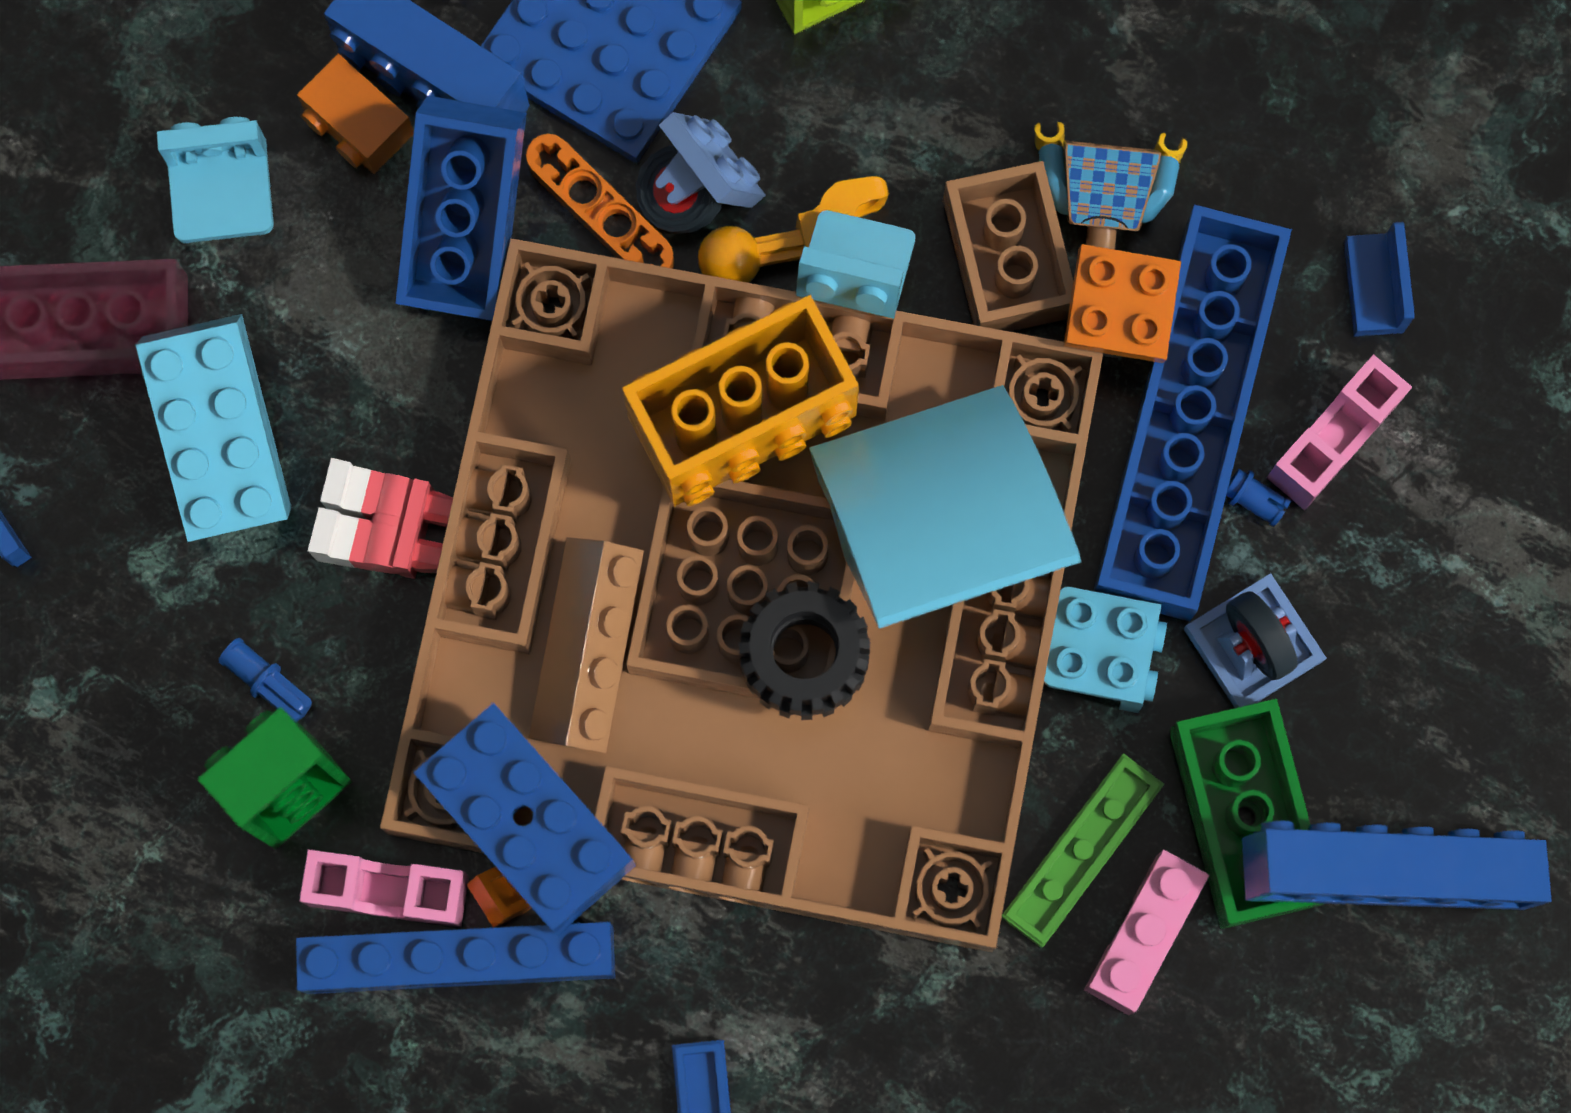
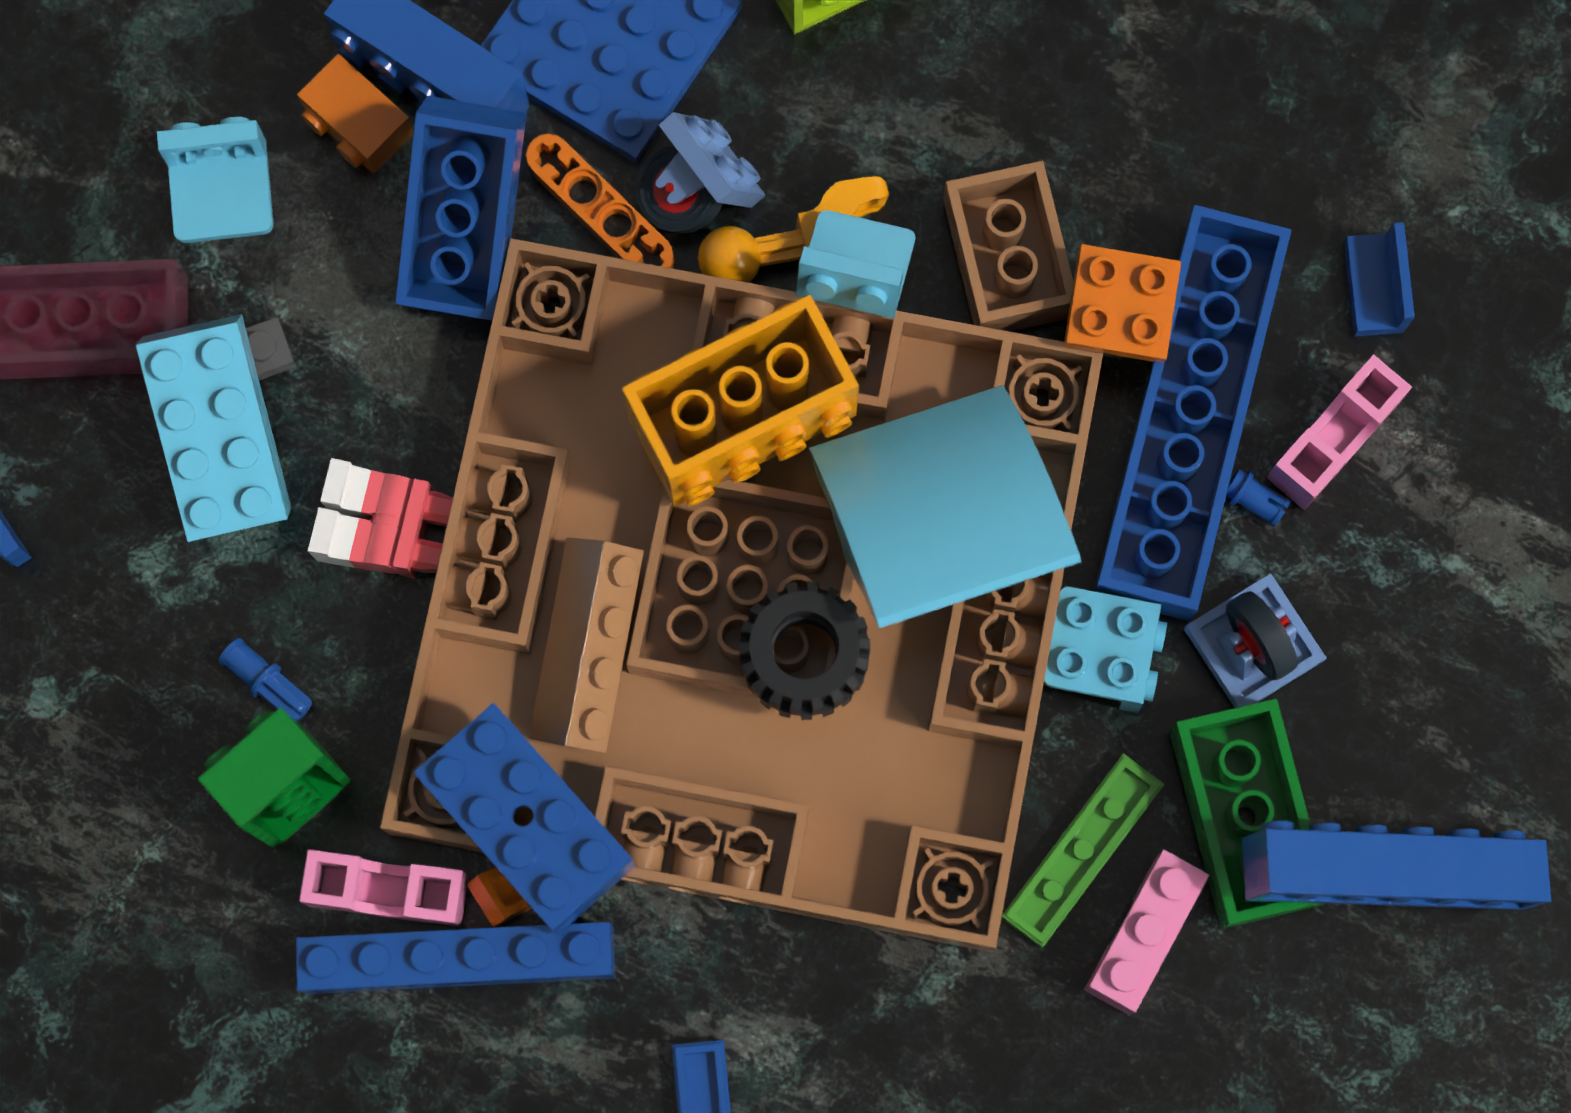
(270, 348): none -> dark grey plate
(1108, 183): torso -> none

